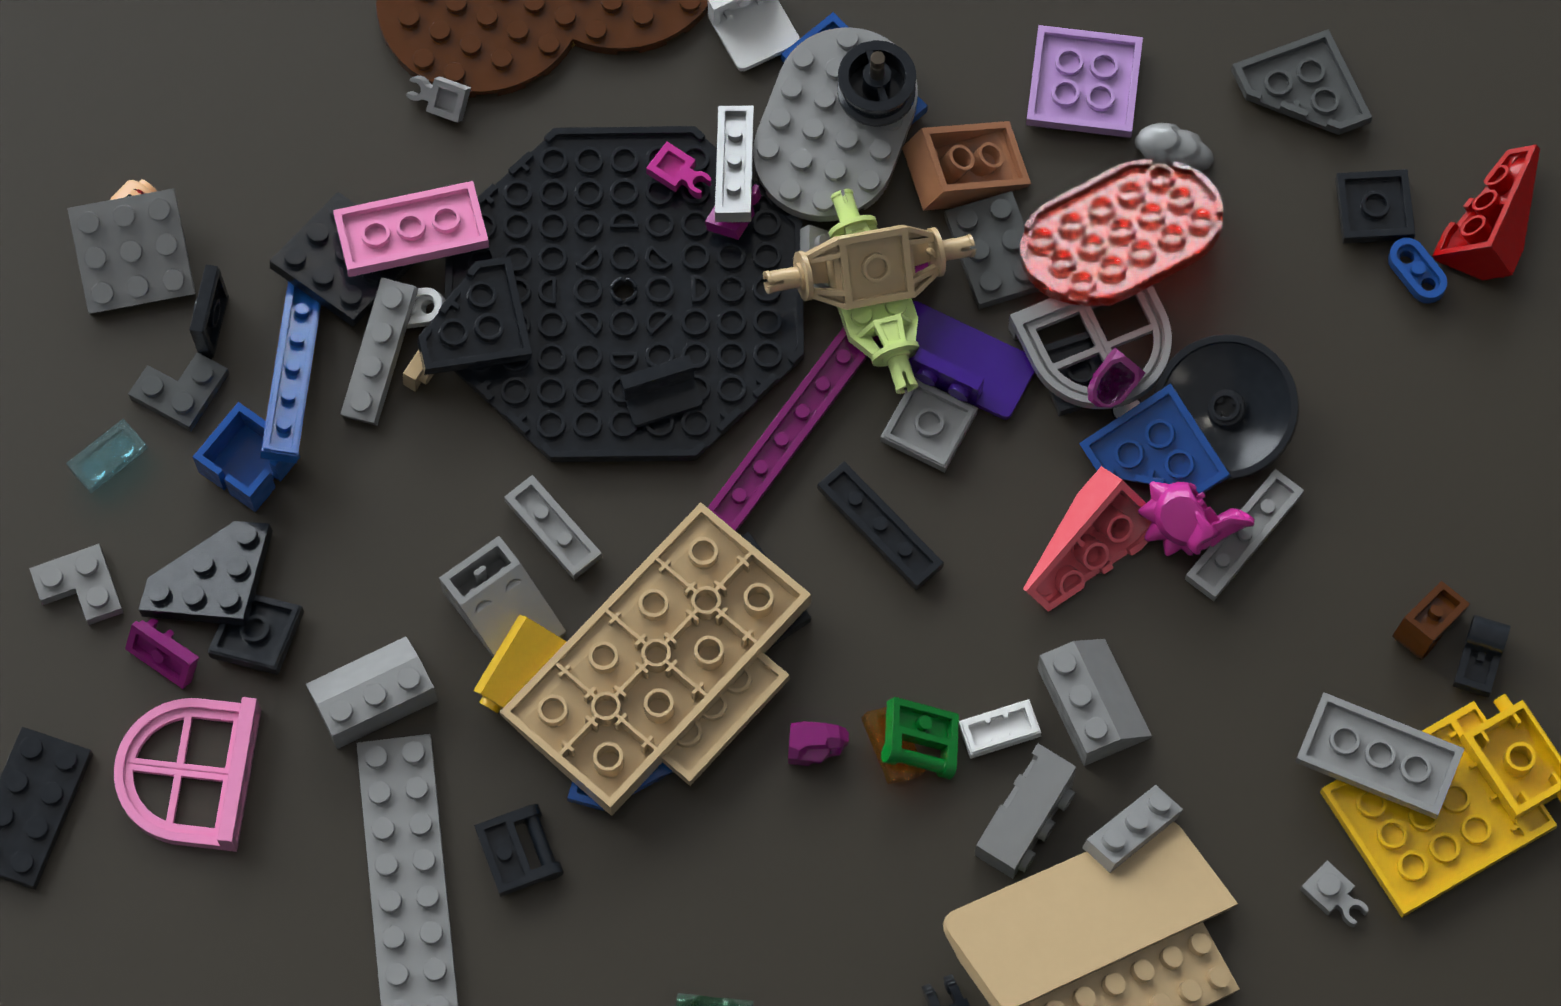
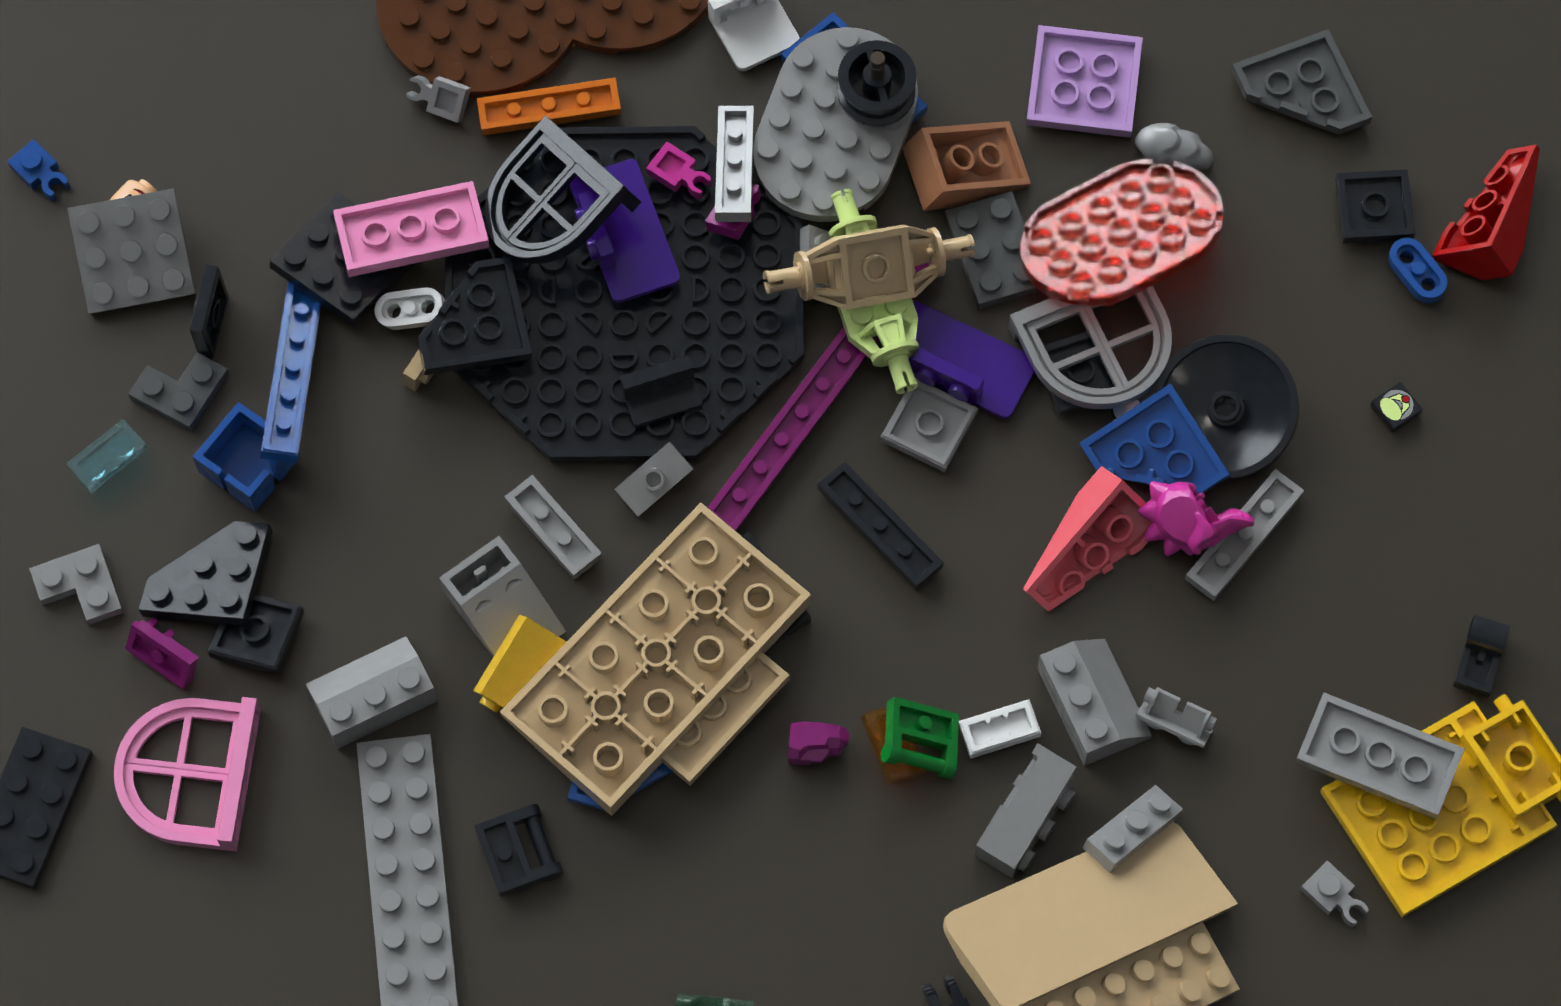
(37, 167): none -> blue plate
(379, 351): light grey plate -> none
(558, 103): none -> orange plate
(579, 164): none -> window
(629, 244): none -> dark purple bracket
(653, 479): none -> light grey plate
(1113, 380): rock -> none
(1160, 712): none -> light grey hinge
(1396, 407): none -> tile
(1430, 619): reddish brown plate -> none

